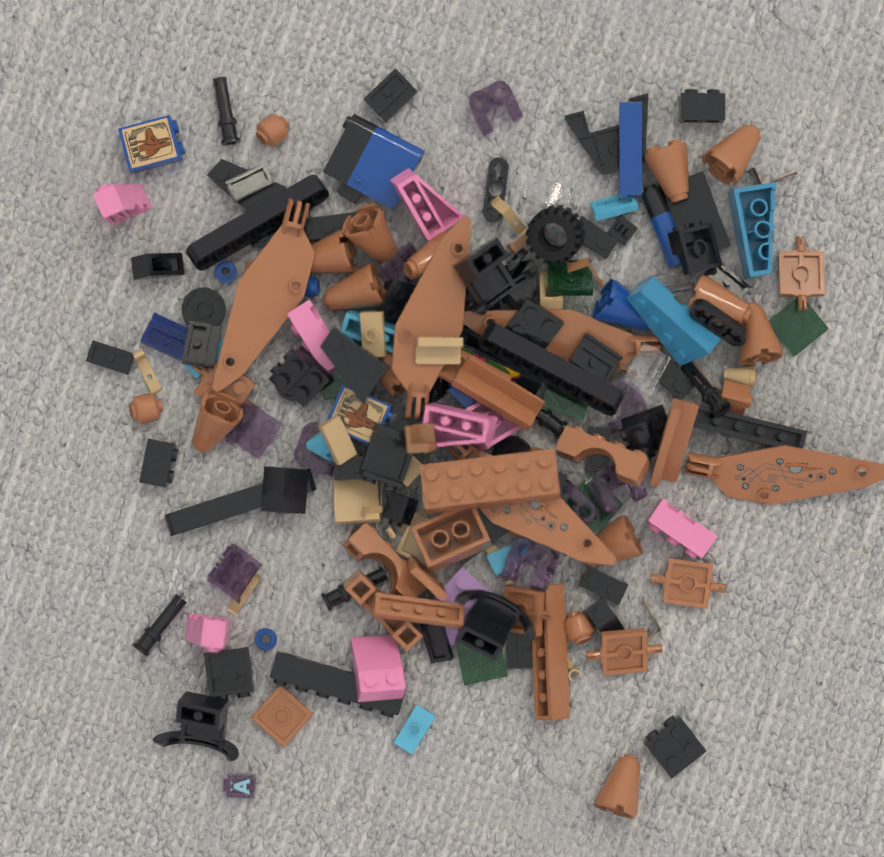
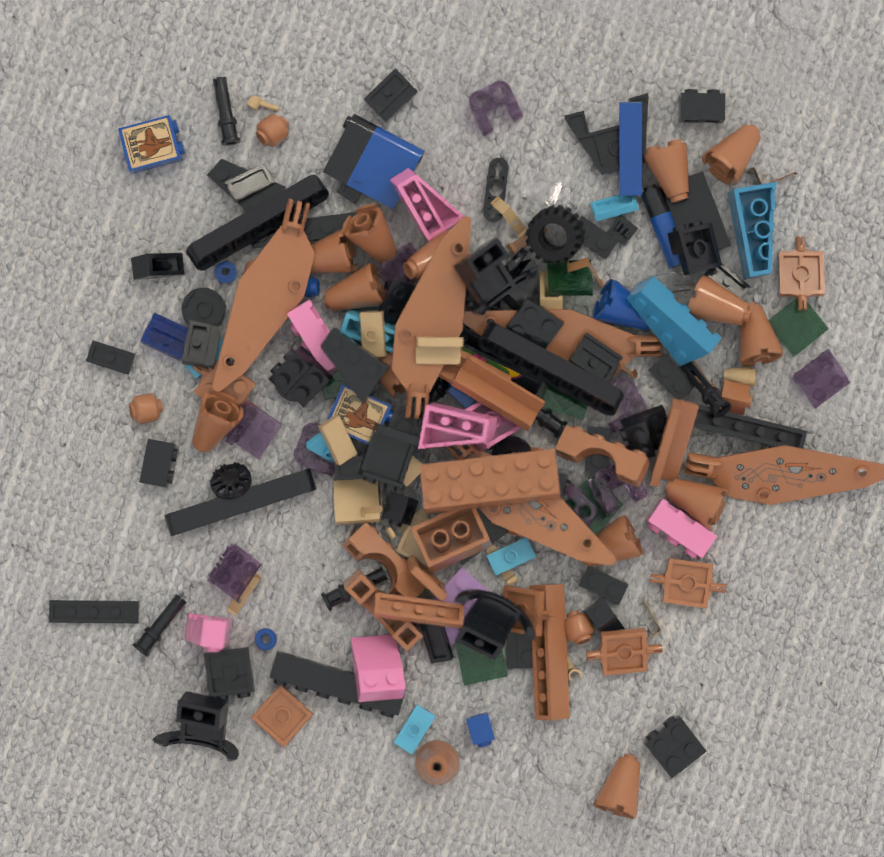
(93, 611): none -> black tile
(121, 201): bright pink wedge -> none
(146, 369): tan piece -> none
(231, 480): none -> black wheel
(240, 785): clear purple brick -> none
(255, 101): none -> tan hand
(284, 490): black slope -> none
(420, 438): medium nougat panel -> none
(437, 752): none -> nougat cone
(480, 729): none -> blue brick
(544, 570): clear purple piece -> none
(646, 369): clear panel -> none
(697, 500): none -> nougat cone
(715, 313): black beam -> none
(821, 378): none -> clear purple hinge

